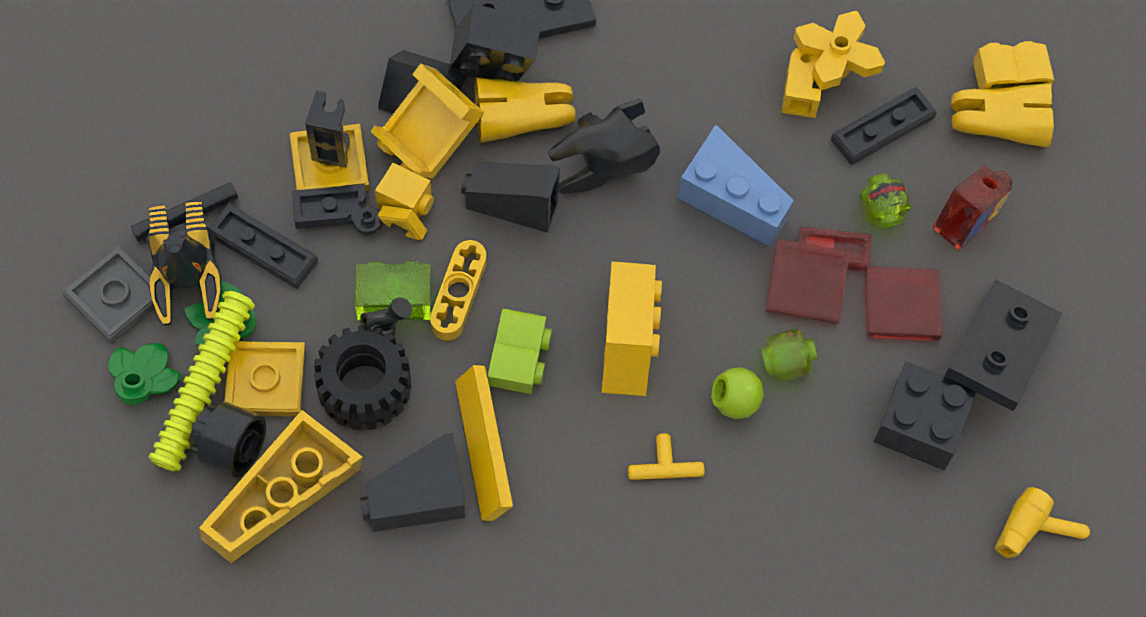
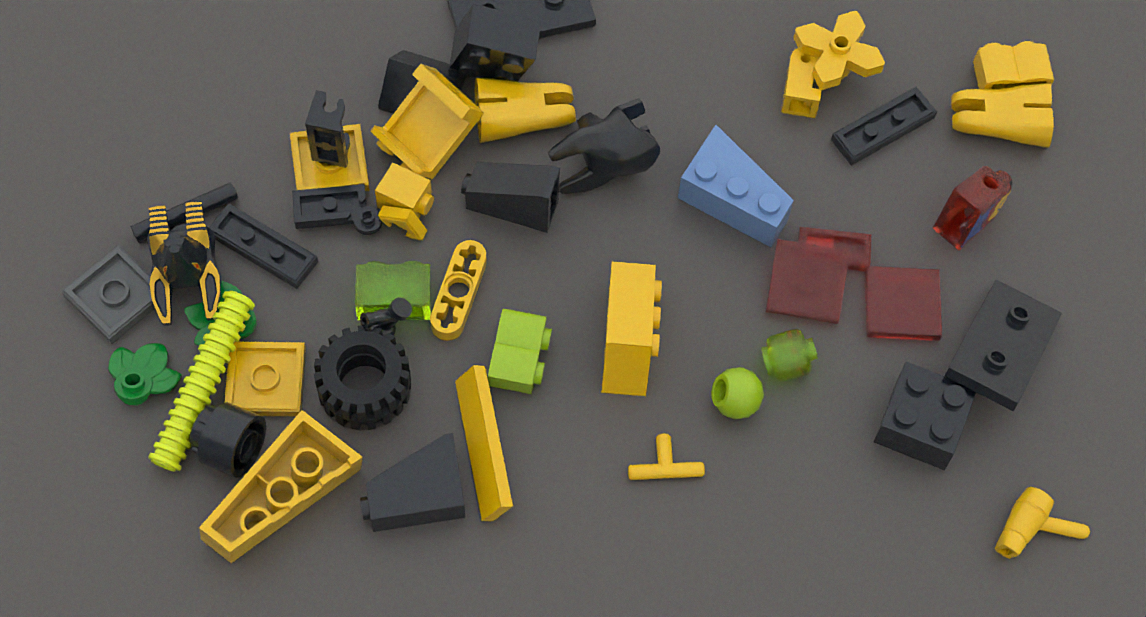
(885, 201): clear neon green head -> none

